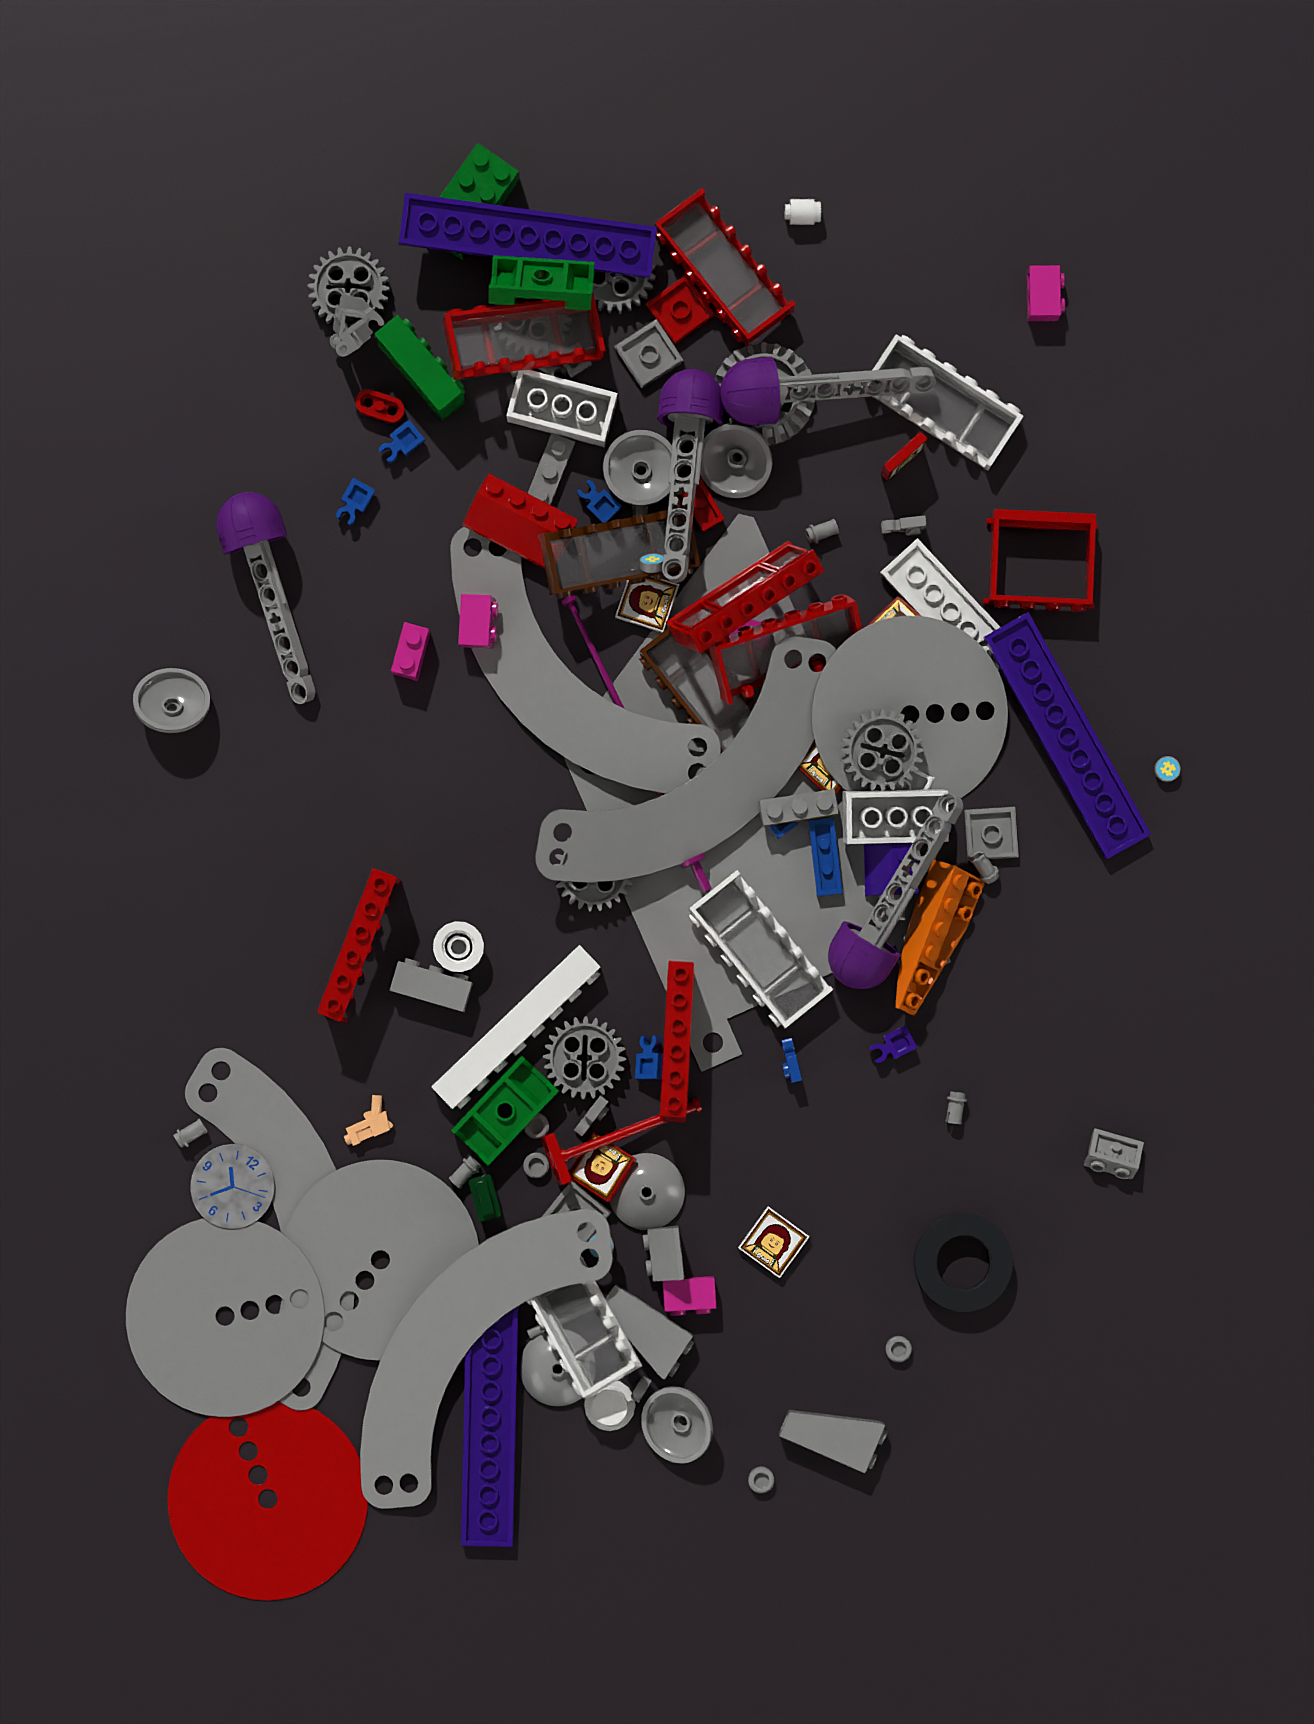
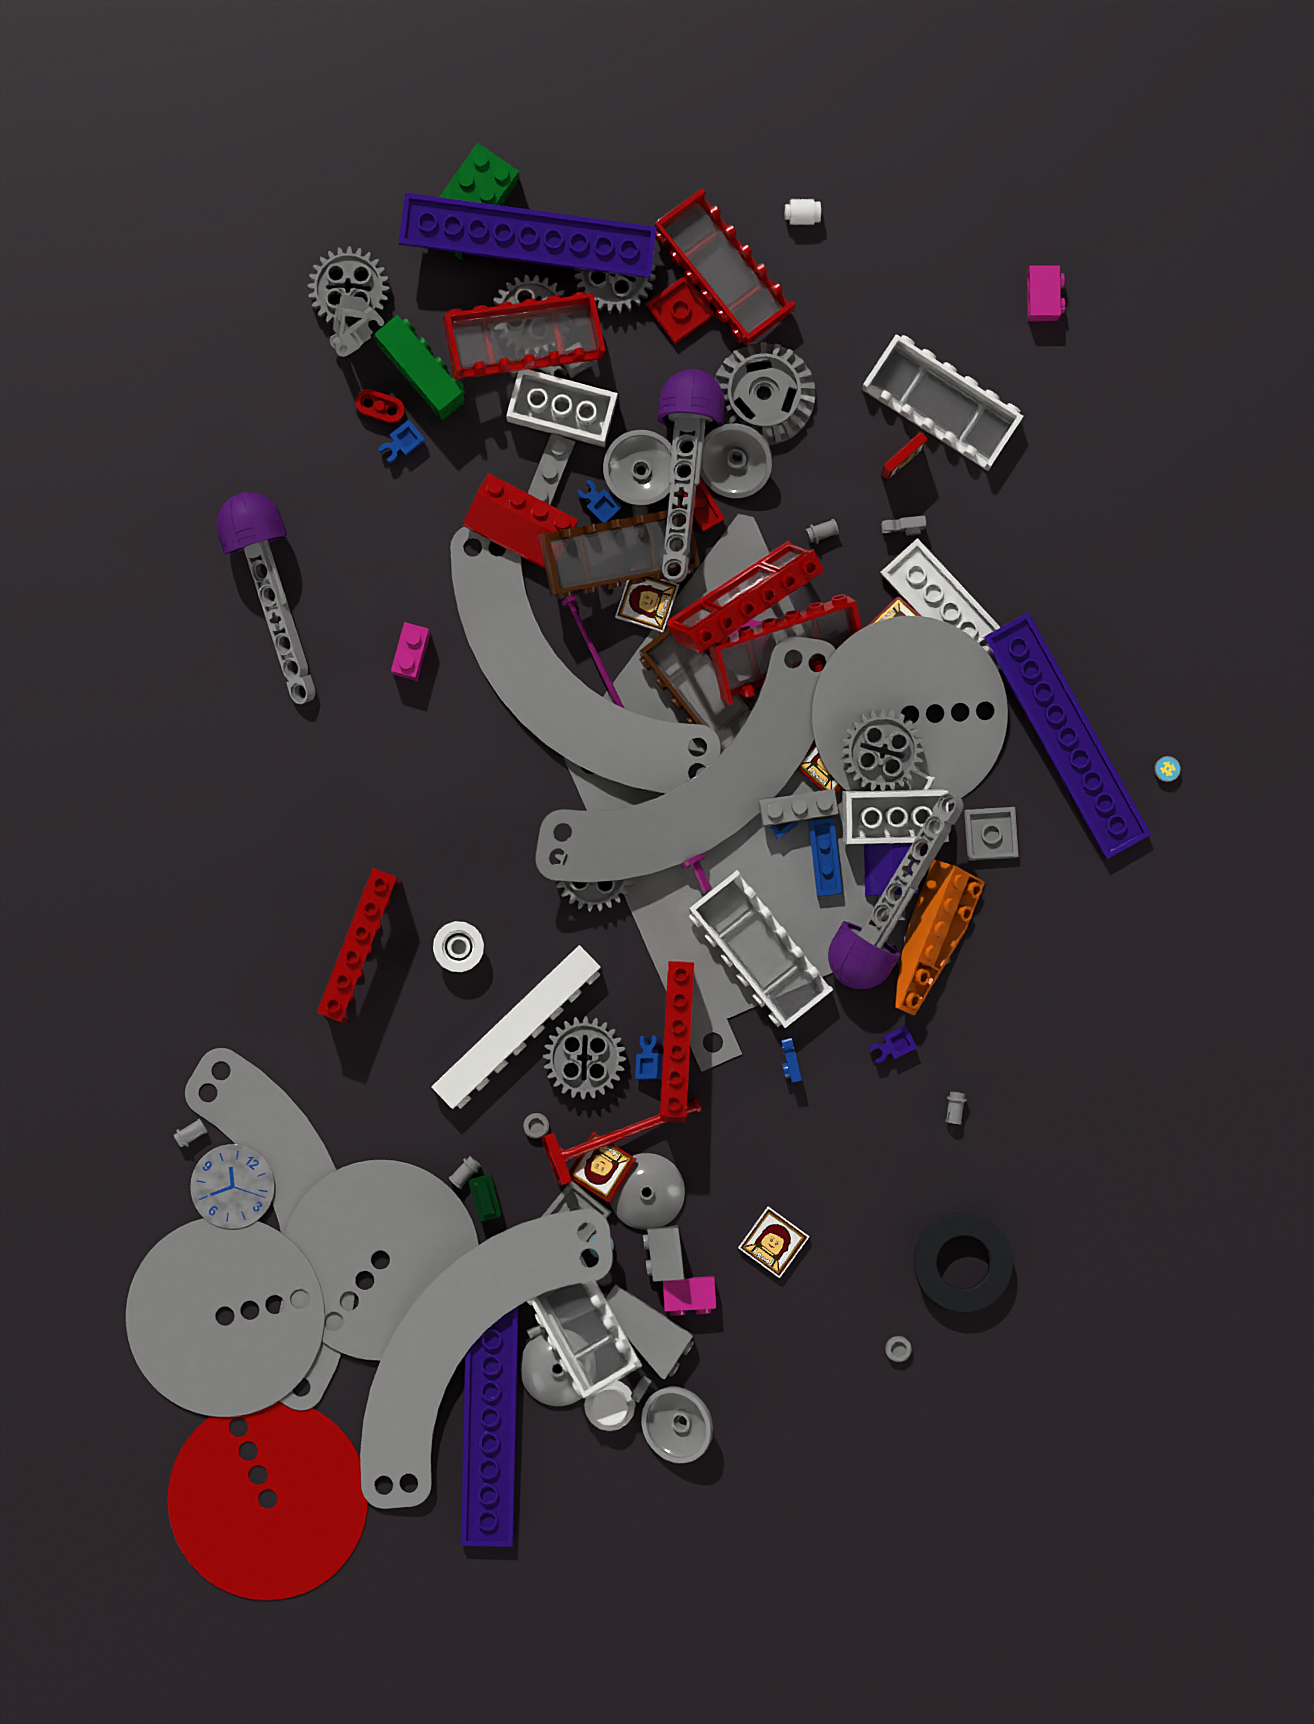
(167, 691): light grey dish -> none
(356, 498): blue plate -> none
(374, 1125): light nougat piece -> none
(431, 985): light grey brick -> none
(477, 621): dark pink brick -> none
(525, 1092): green piece -> none
(536, 1165): light grey tile -> none
(563, 281): green piece -> none
(597, 1111): light grey plate -> none
(649, 354): light grey tile -> none
(651, 563): tile -> none
(754, 391): piece -> none
(761, 1479): light grey tile -> none
(836, 1437): light grey slope -> none
(987, 871): light grey pin -> none
(1042, 520): red window -> none
(1114, 1154): light grey bracket -> none

